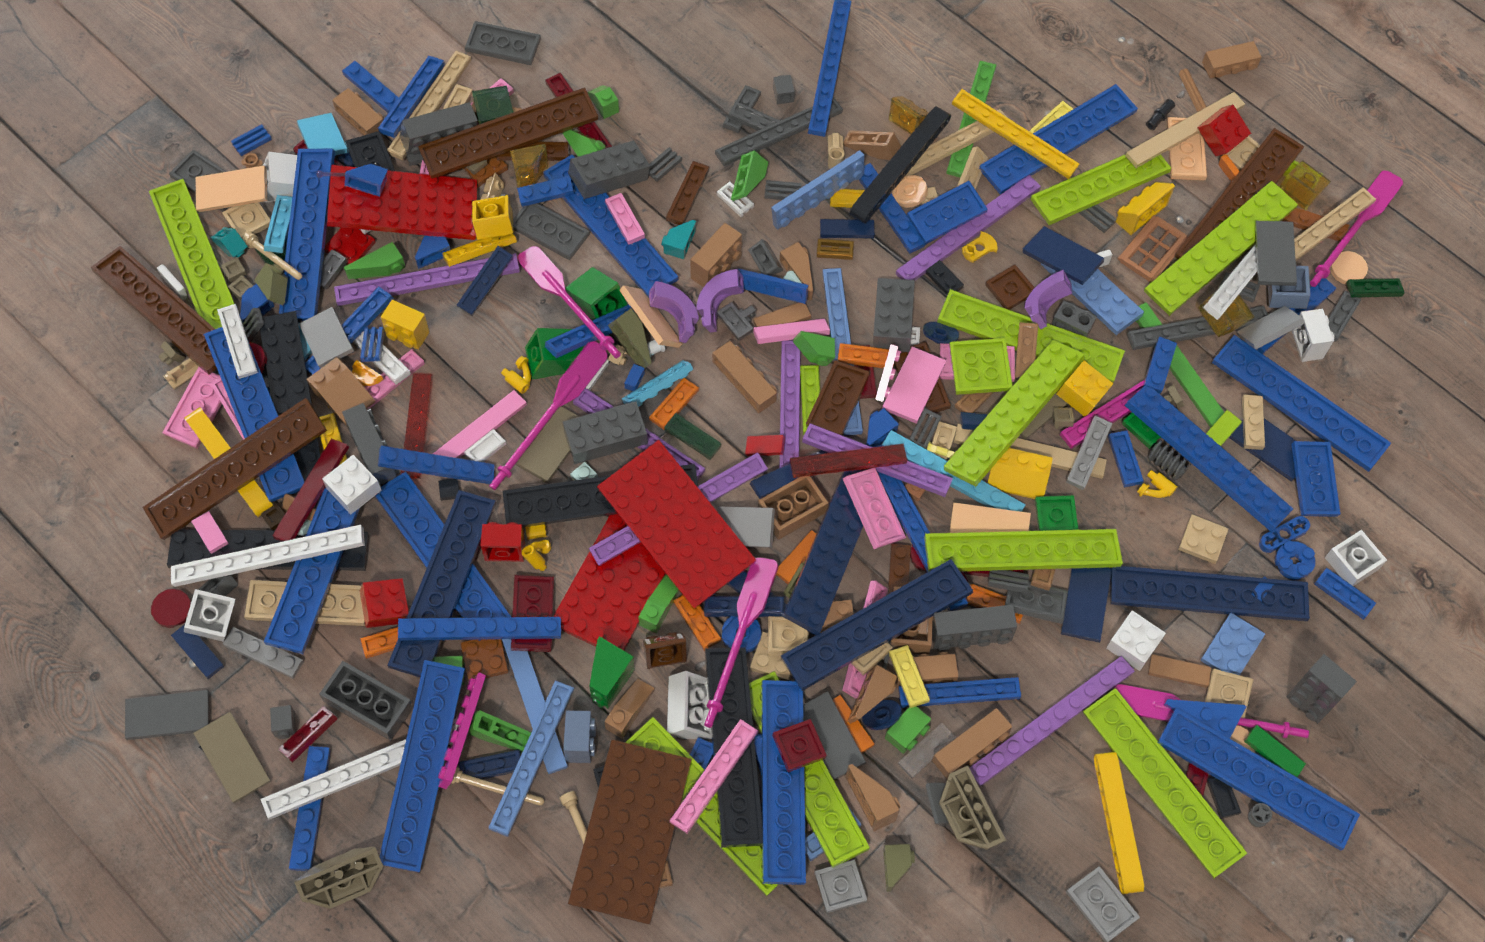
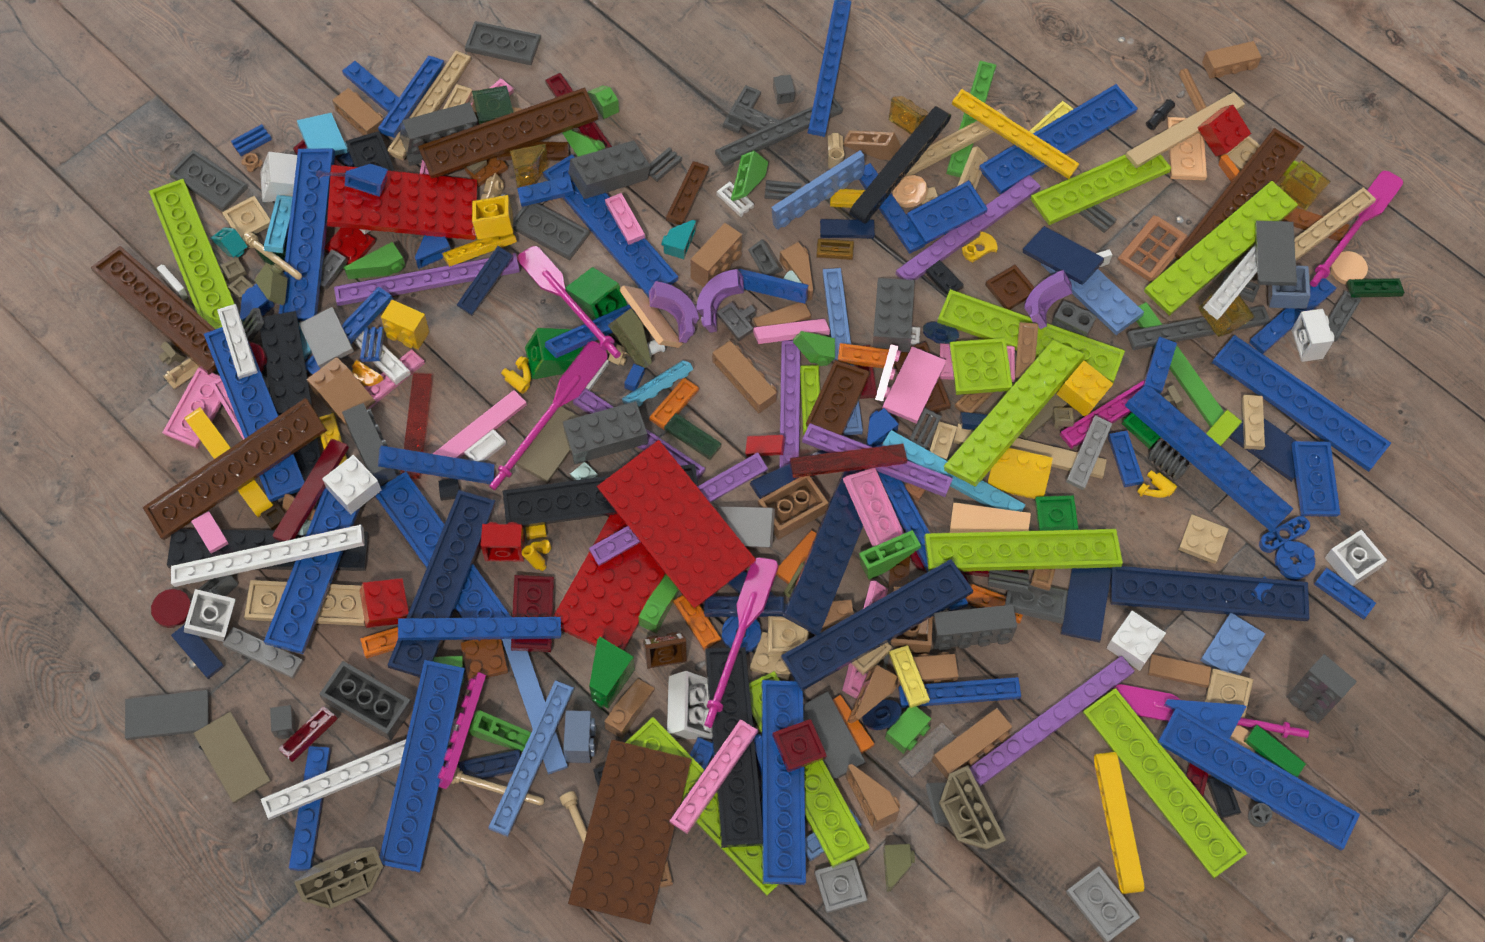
(231, 188): light nougat tile -> none
(888, 554): none -> bright green slope
(939, 450): light yellow piece -> none
(1142, 208): yellow slope -> none
(1270, 327): light grey tile -> none

